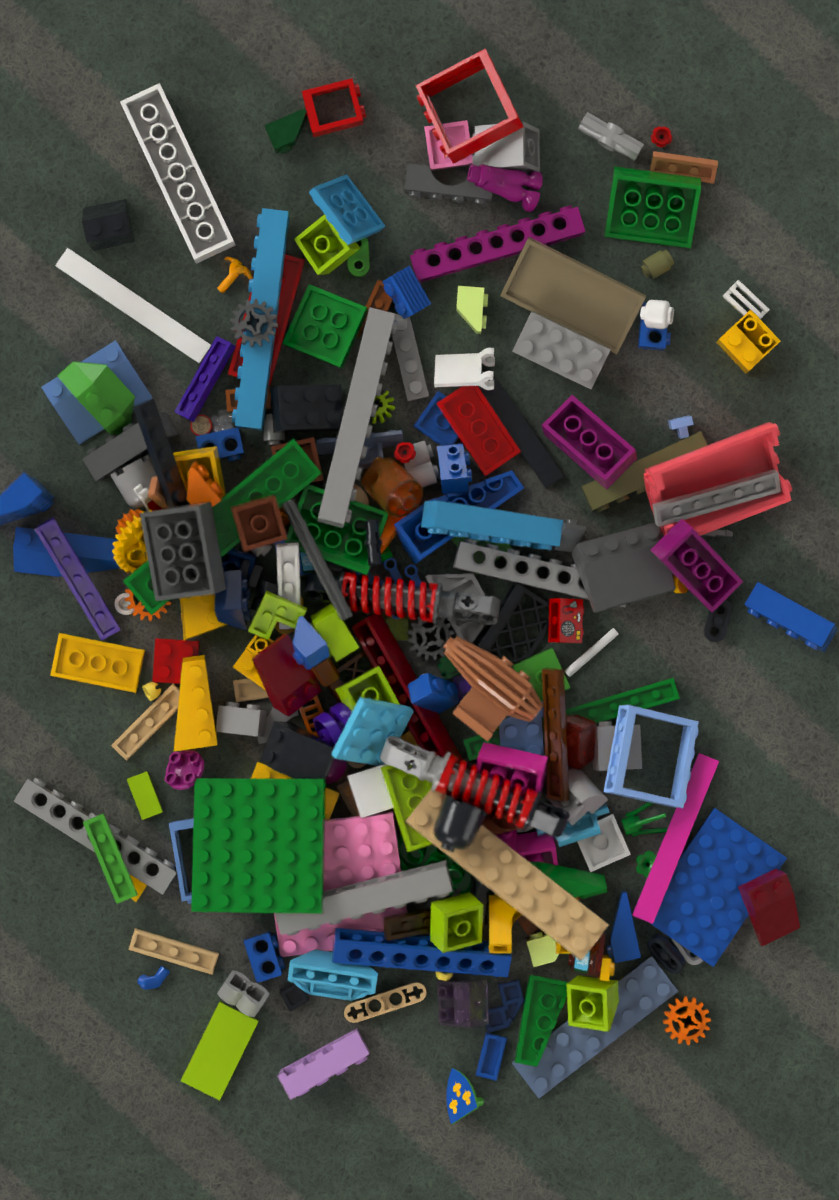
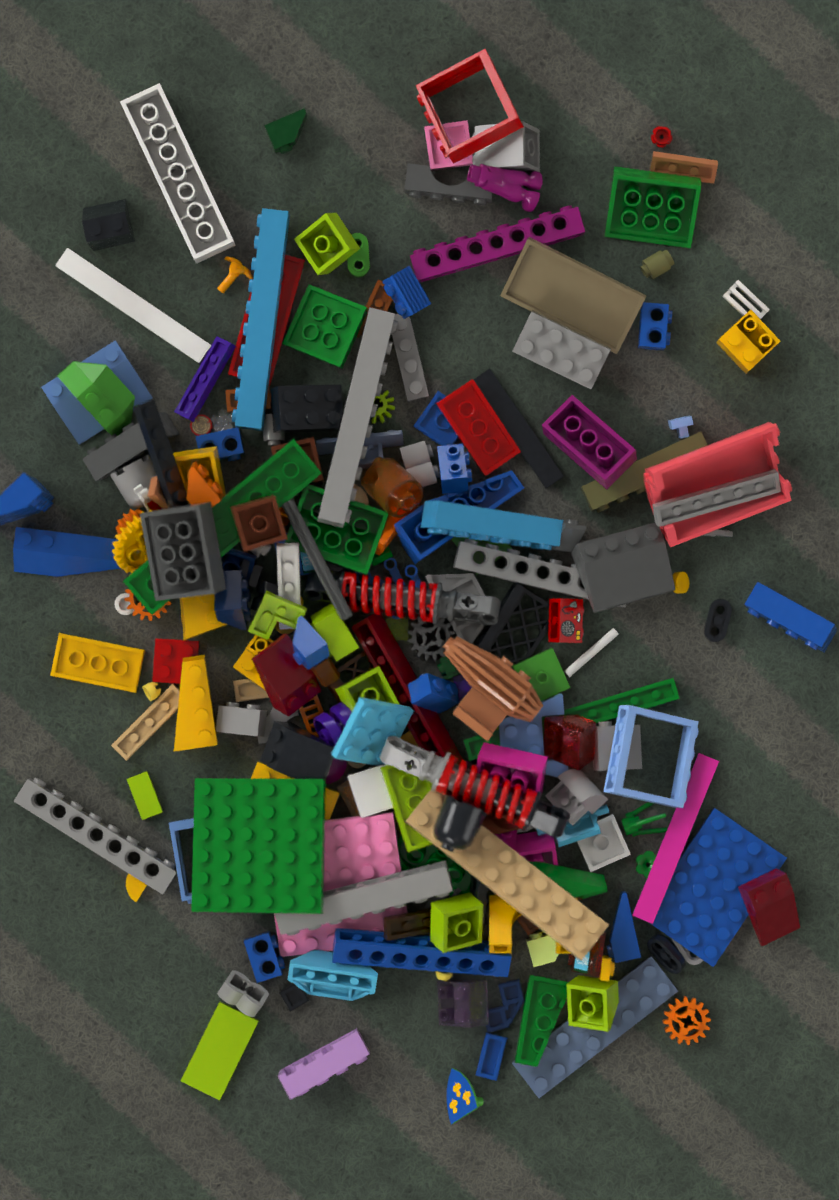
(77, 578): dark purple plate -> none
(110, 858): bright green plate -> none
(151, 982): blue arm -> none
(173, 951): tan tile -> none
(184, 769): magenta dish -> none
(241, 326): dark grey gear -> none
(338, 125): red window -> none
(346, 209): dark azure plate -> none
(373, 542): black pin -> none
(386, 1005): tan beam -> none
(405, 446): red plate -> none
(464, 369): white flag -> none
(470, 306): yellowish green slope -> none
(555, 734): reddish brown tile -> none
(610, 136): light grey piece -> none
(657, 314): white head -> none
(697, 565): magenta brick -> none

